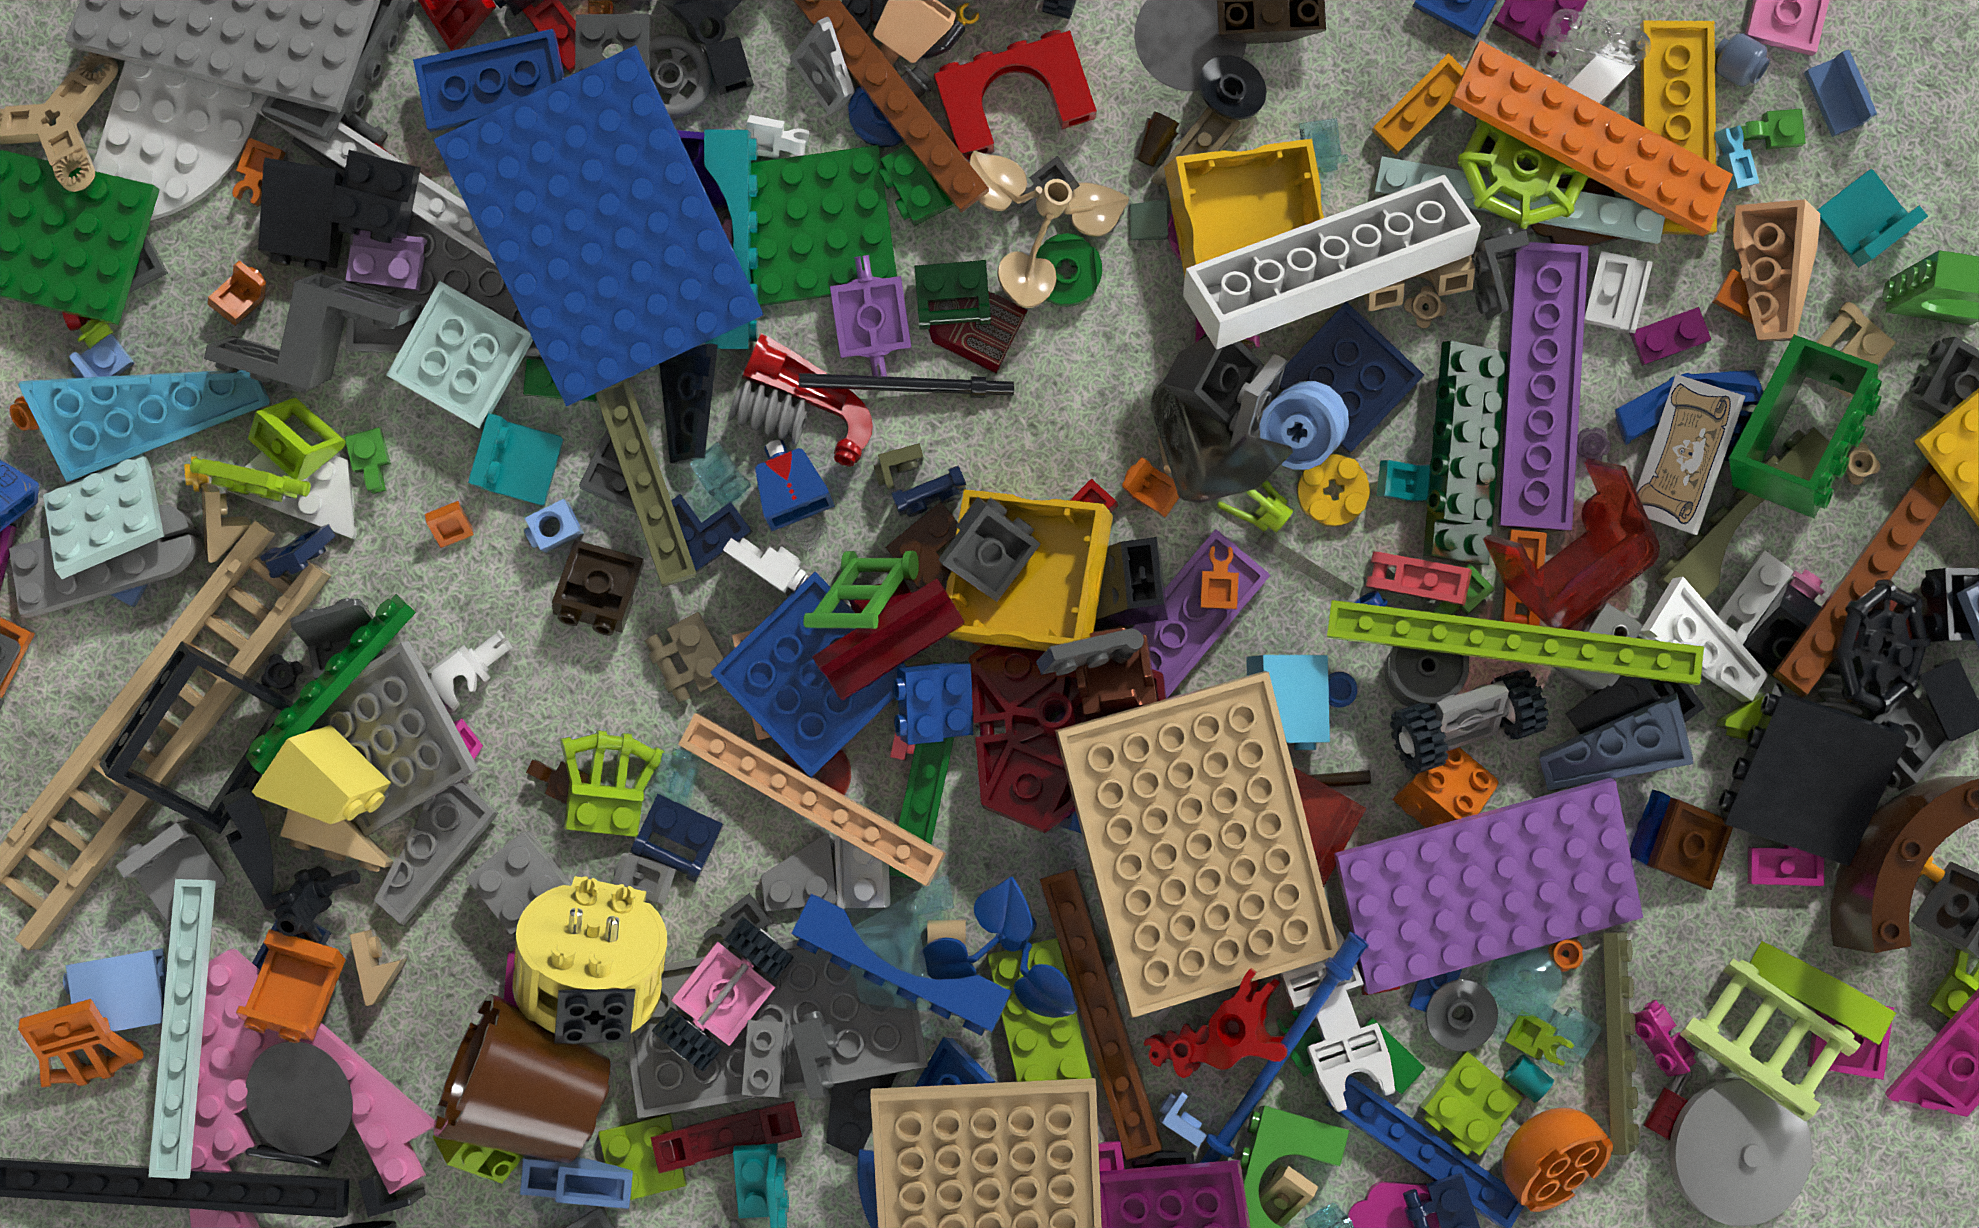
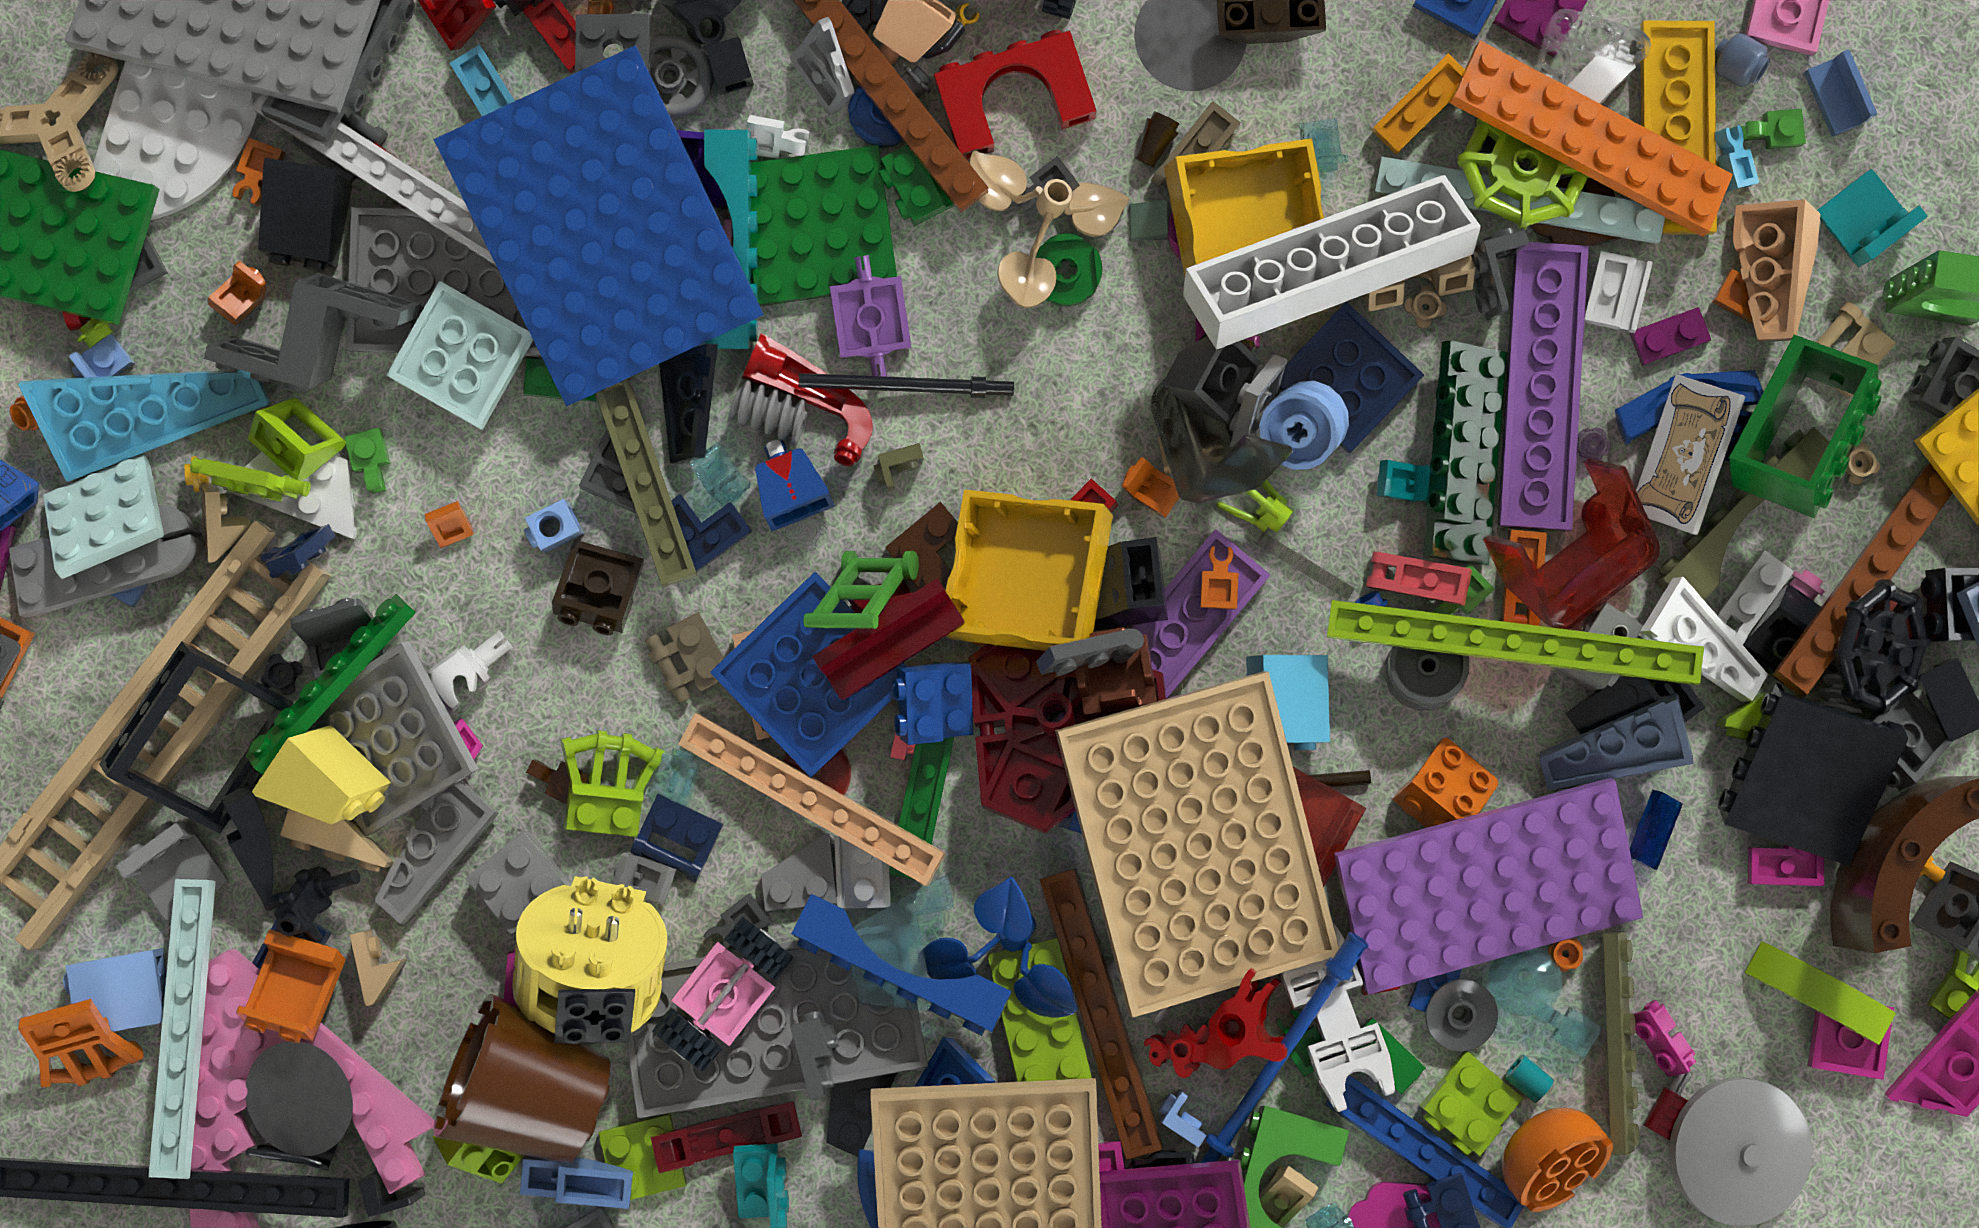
(375, 197): black plate -> none
(386, 264): lavender plate -> none
(485, 77): blue plate -> none
(515, 460): teal bracket -> none
(765, 1059): light grey brick -> none
(775, 567): white plate -> none
(944, 488): dark blue plate -> none
(946, 929): tan piece -> none
(952, 283): dark green plate -> none
(975, 342): tile -> none
(989, 548): dark grey plate -> none
(1239, 79): black dish -> none
(1321, 507): yellow plate -> none
(1341, 689): blue plate -> none
(1462, 719): plate -> none
(1536, 1037): lime plate -> none
(1690, 844): reddish brown plate -> none
(1768, 1076): yellowish green fence -> none

